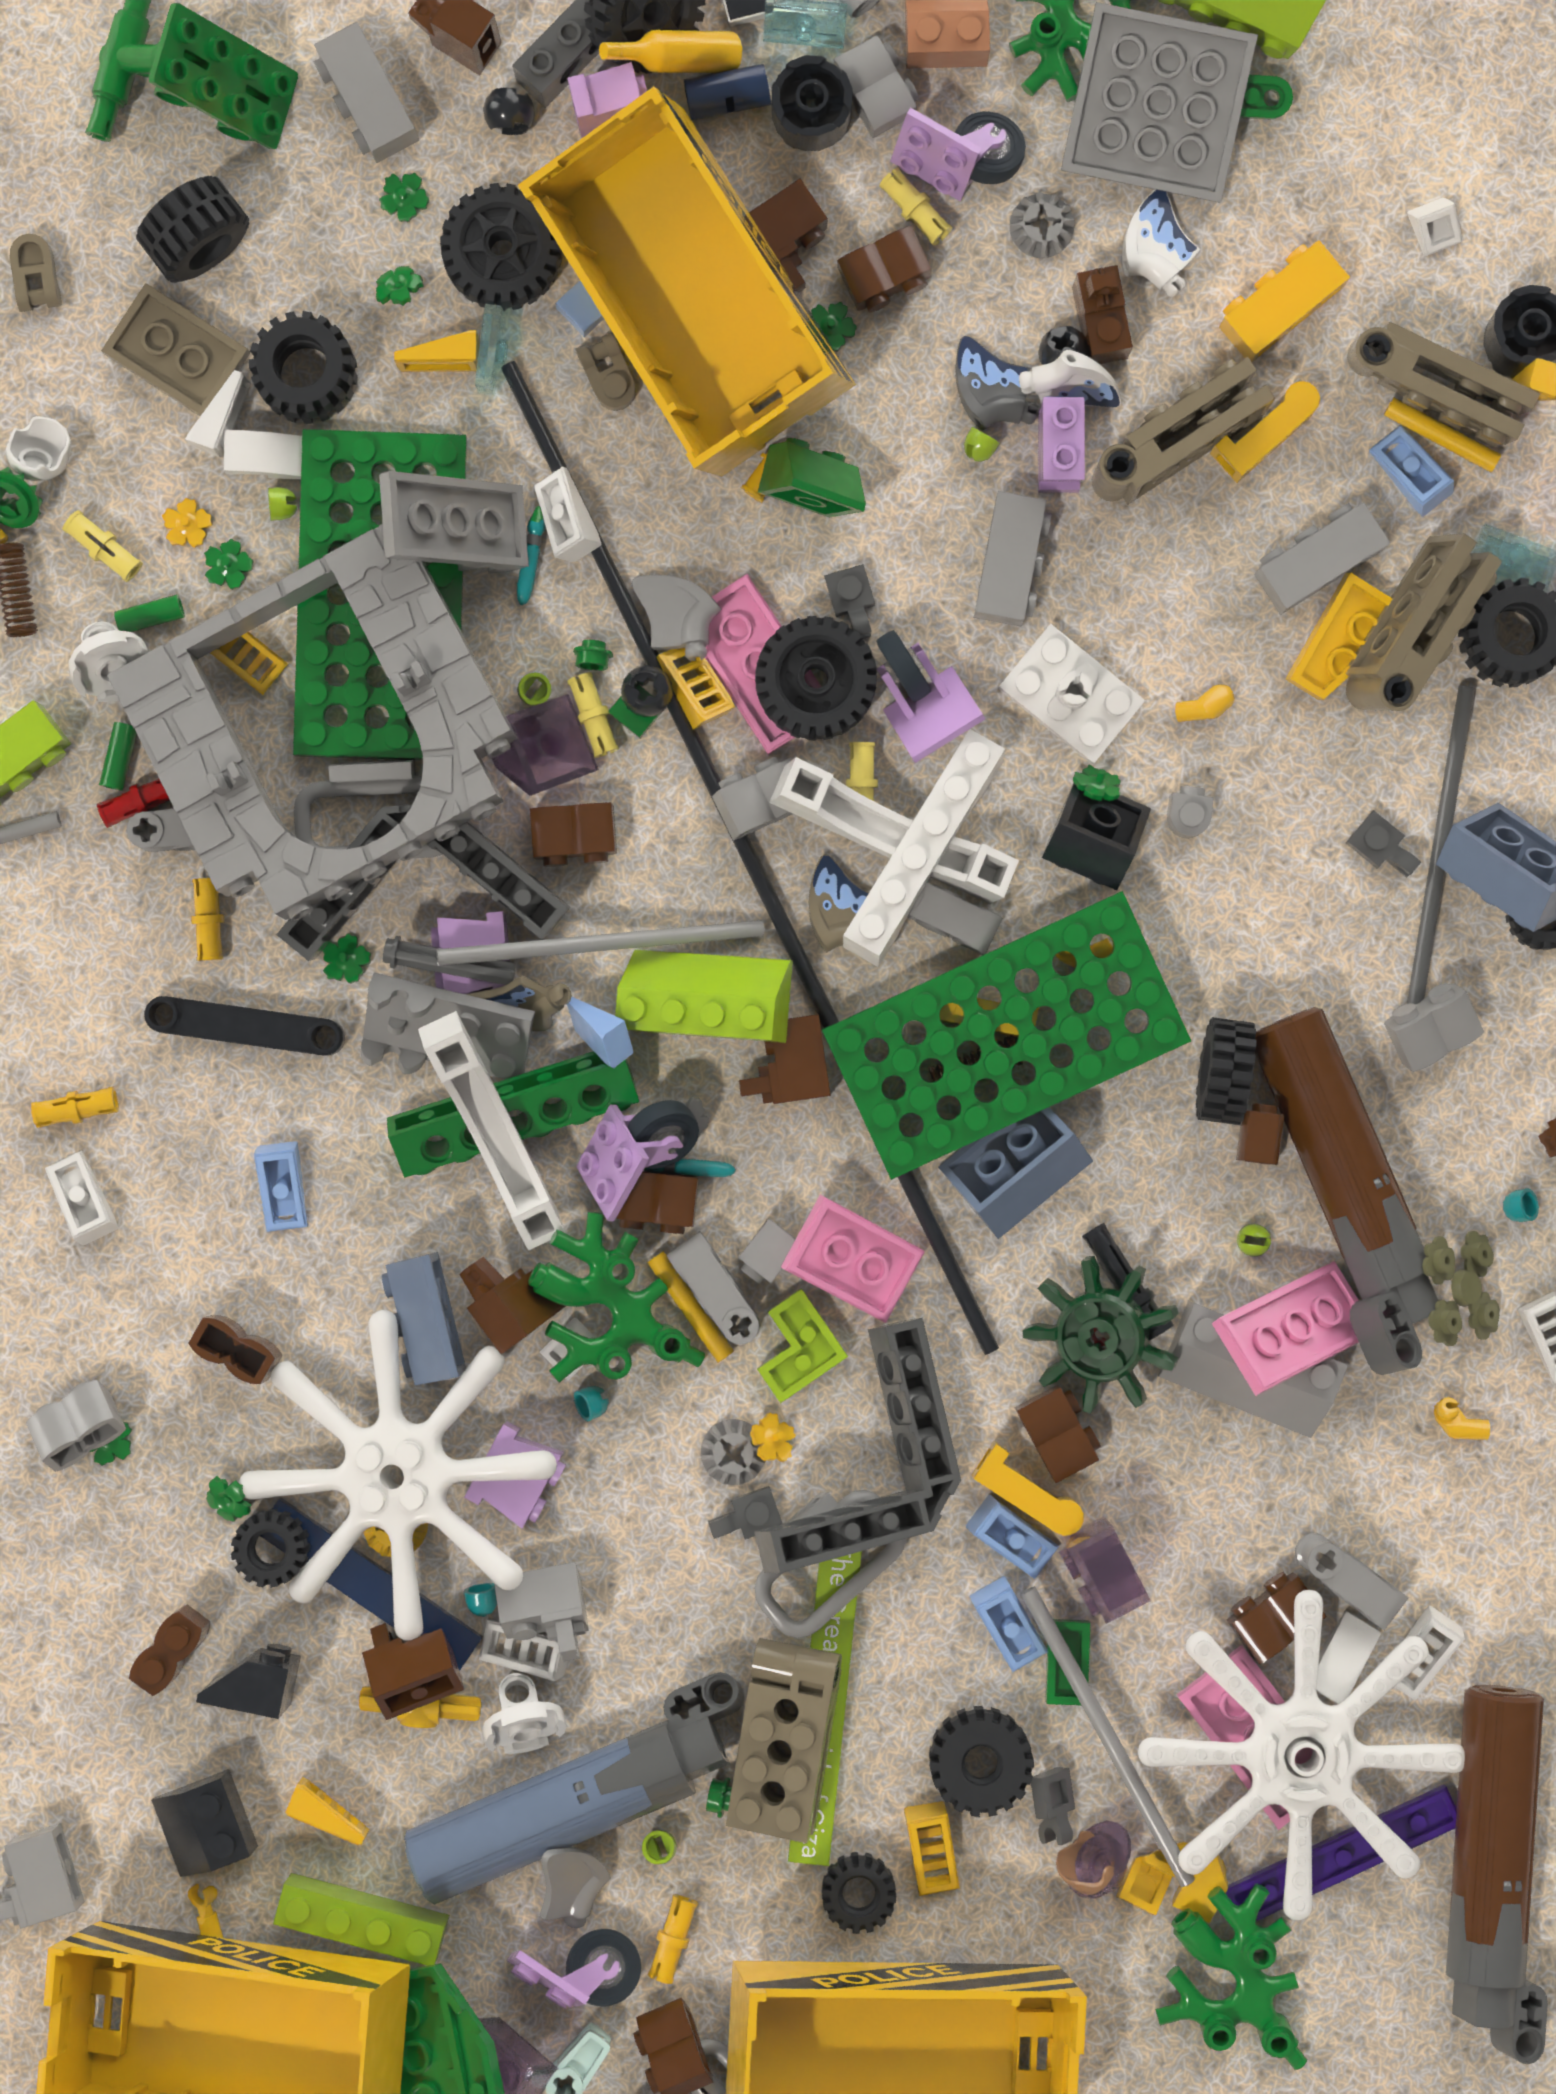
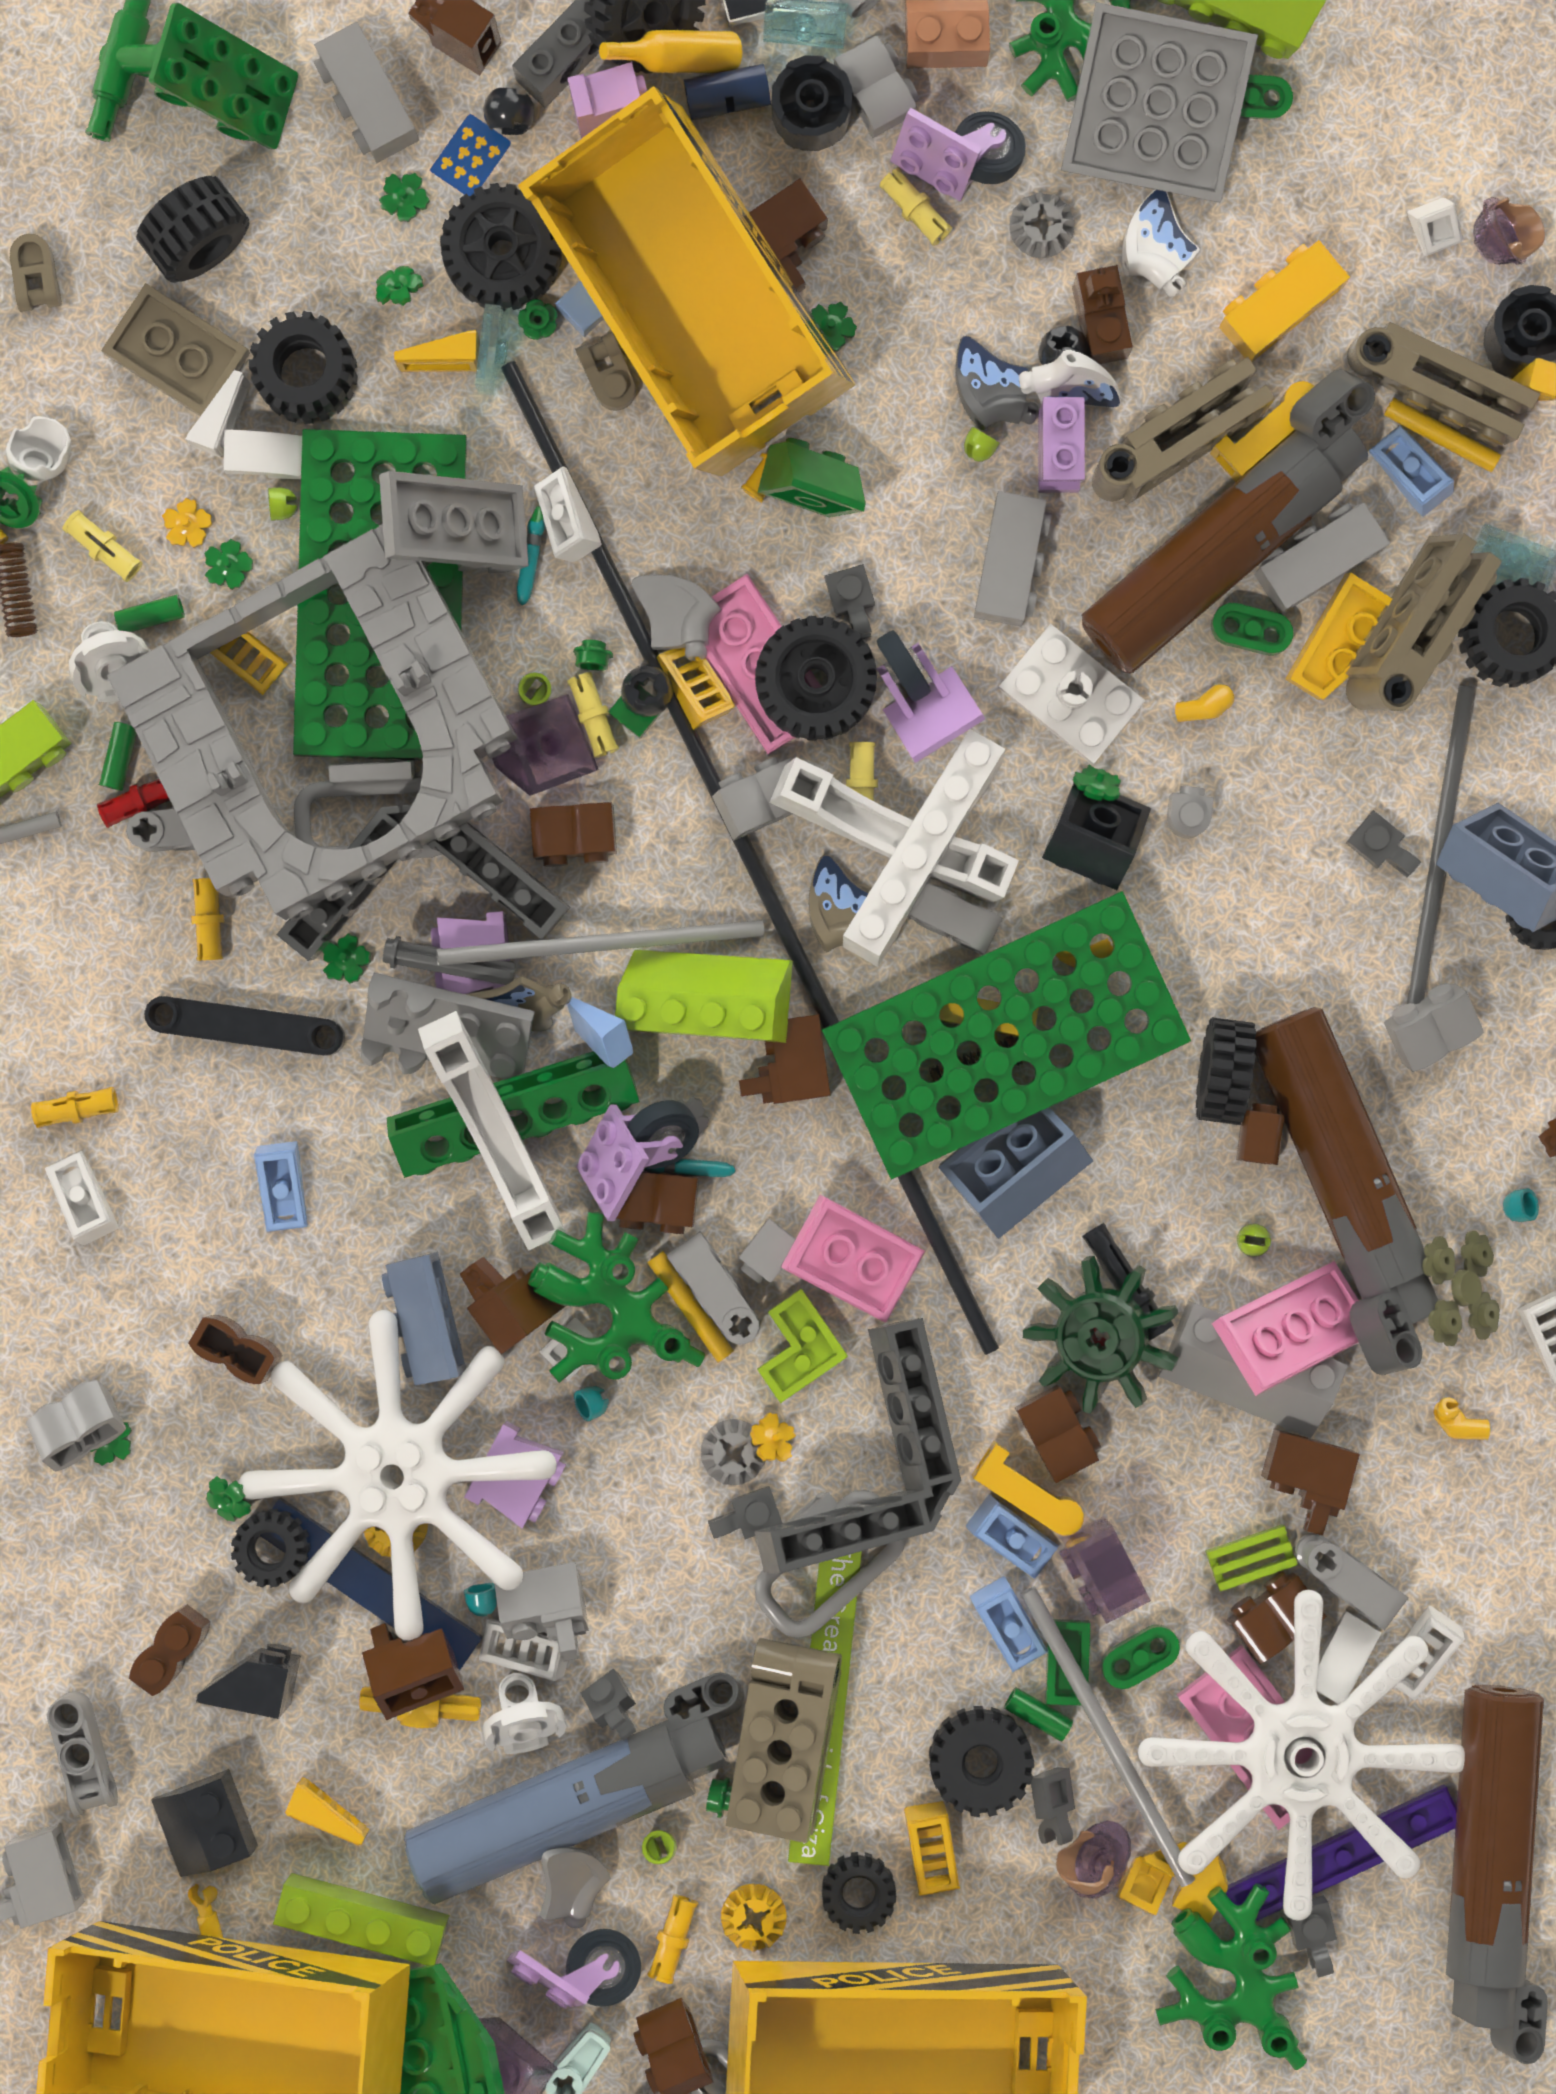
(80, 1776): none -> light grey piece
(470, 155): none -> blue sticker
(545, 327): none -> green plate
(608, 1703): none -> dark grey plate
(759, 1899): none -> yellow gear
(885, 269): reddish brown brick -> none
(1038, 1714): none -> green axle
(1142, 1661): none -> green plate
(1236, 528): none -> reddish brown piece
(1251, 628): none -> green plate
(1256, 1573): none -> lime tile
(1313, 1934): none -> dark grey plate
(1314, 1467): none -> reddish brown hinge
(1507, 232): none -> piece

